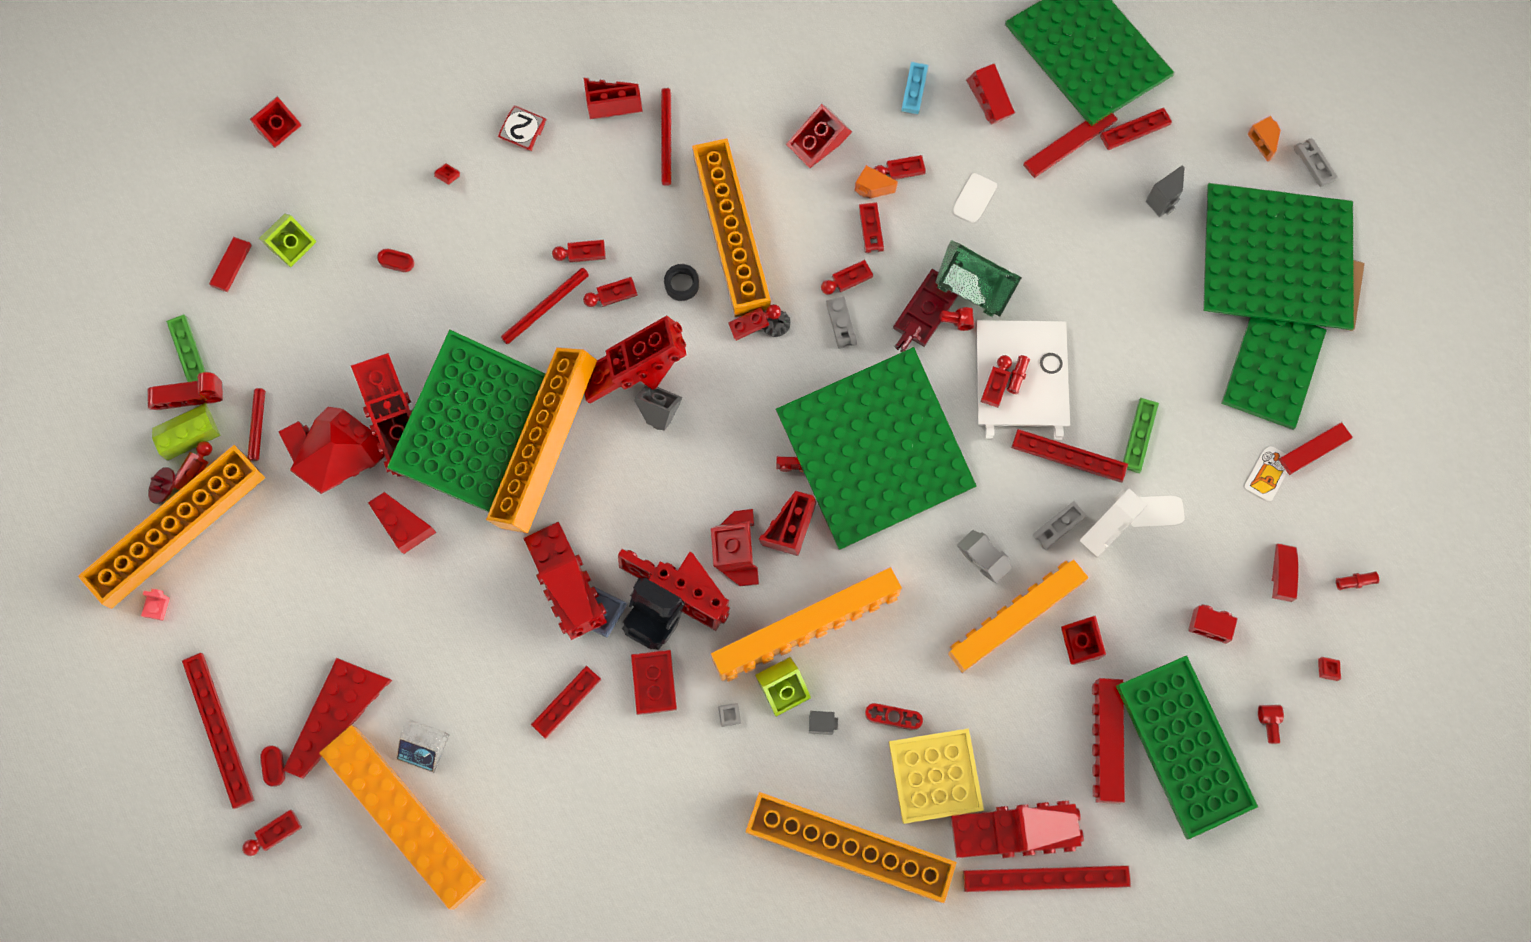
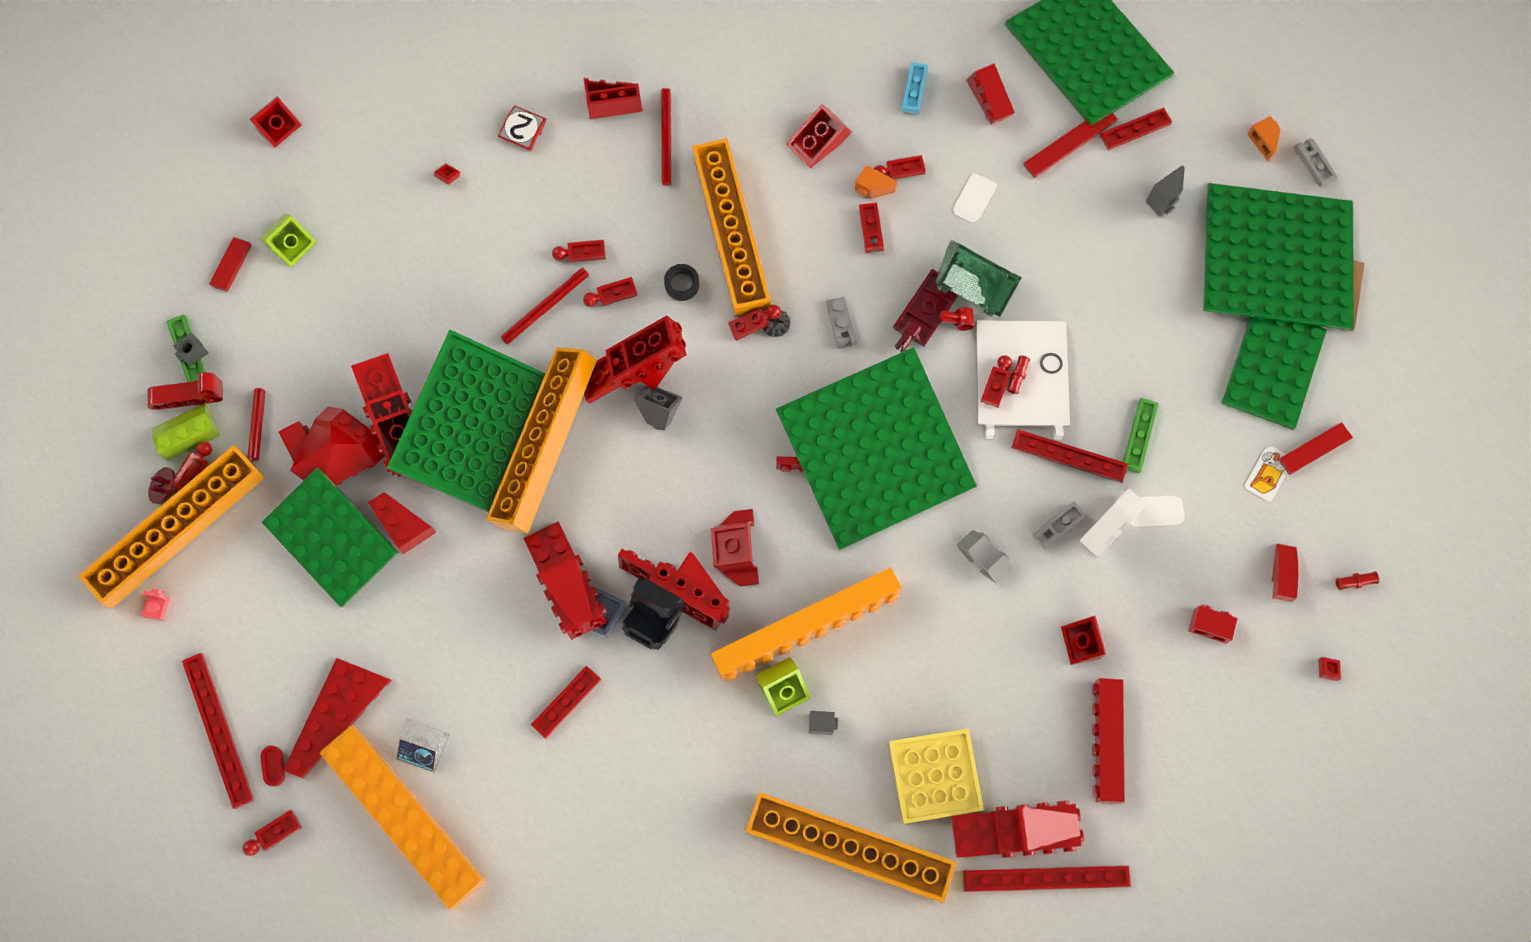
(198, 350): none -> dark grey brick
(329, 537): none -> green plate
(395, 260): red tile -> none
(653, 682): red plate -> none
(729, 715): light grey tile -> none
(791, 524): red wedge -> none
(848, 278): red plate -> none
(900, 711): red beam -> none
(1018, 615): light orange brick -> none
(1187, 747): green plate -> none
(1271, 716): red axle -> none

